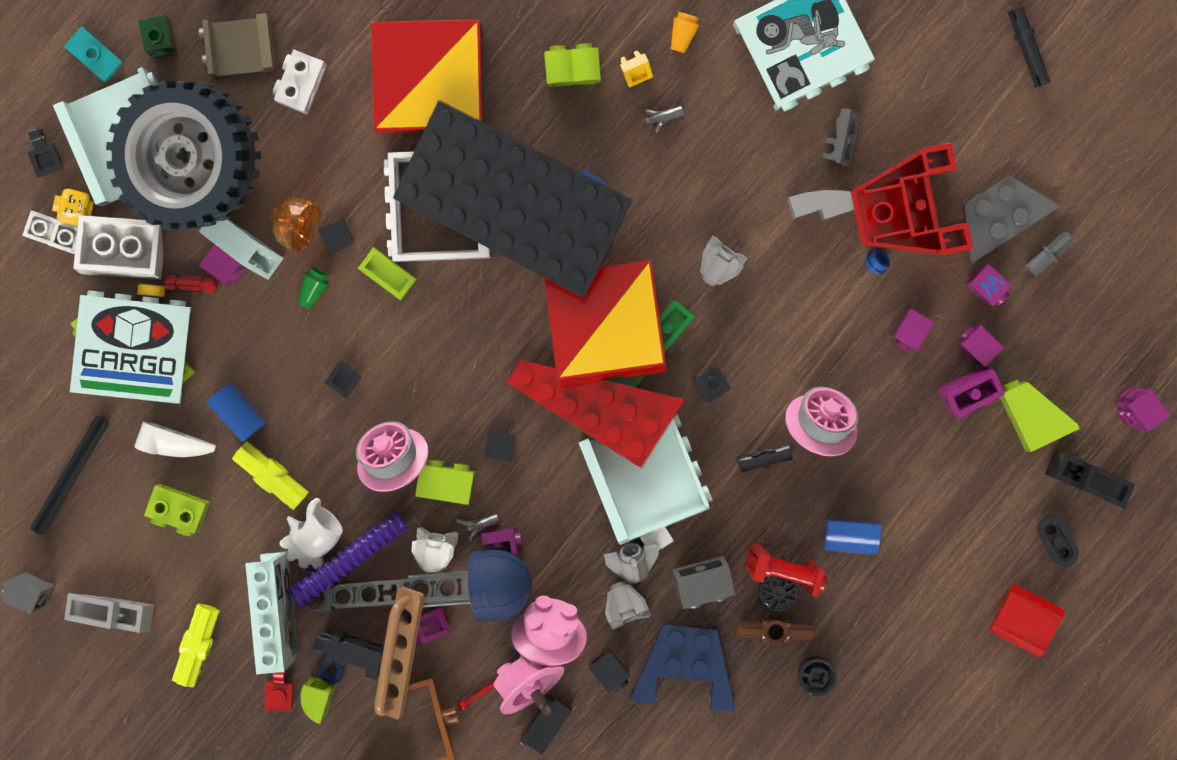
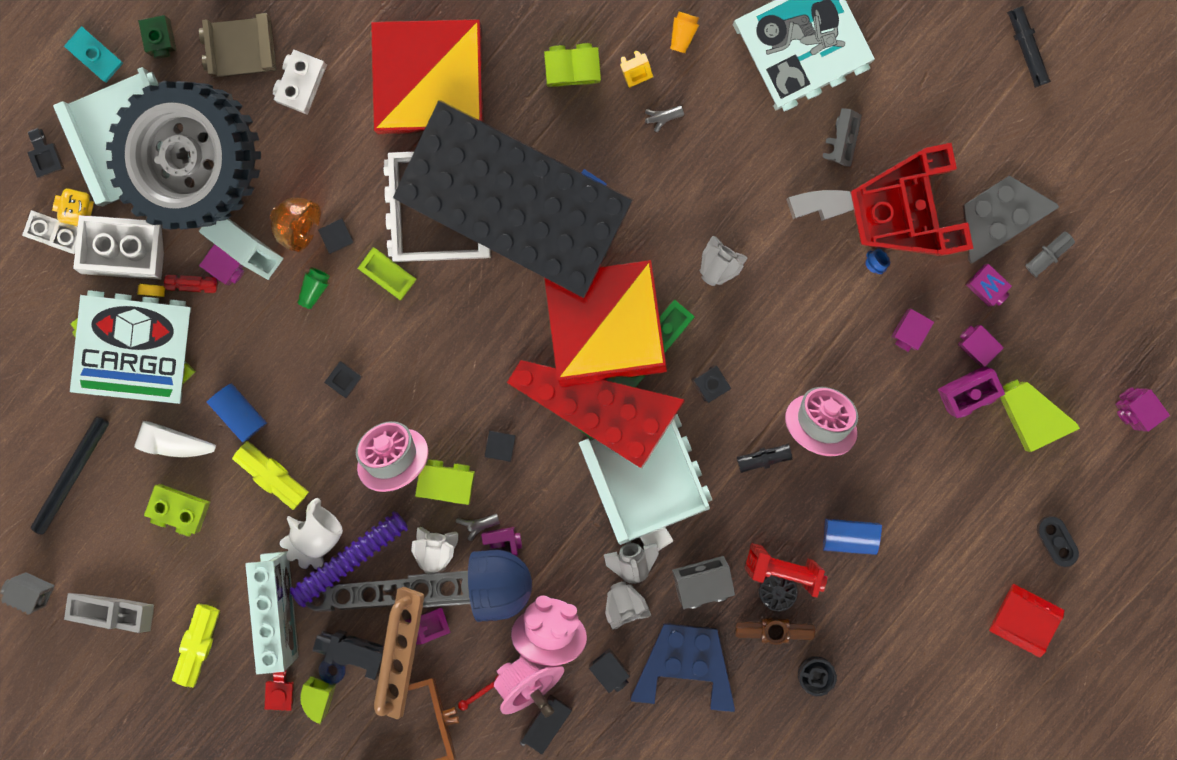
(1089, 479): black slope -> none

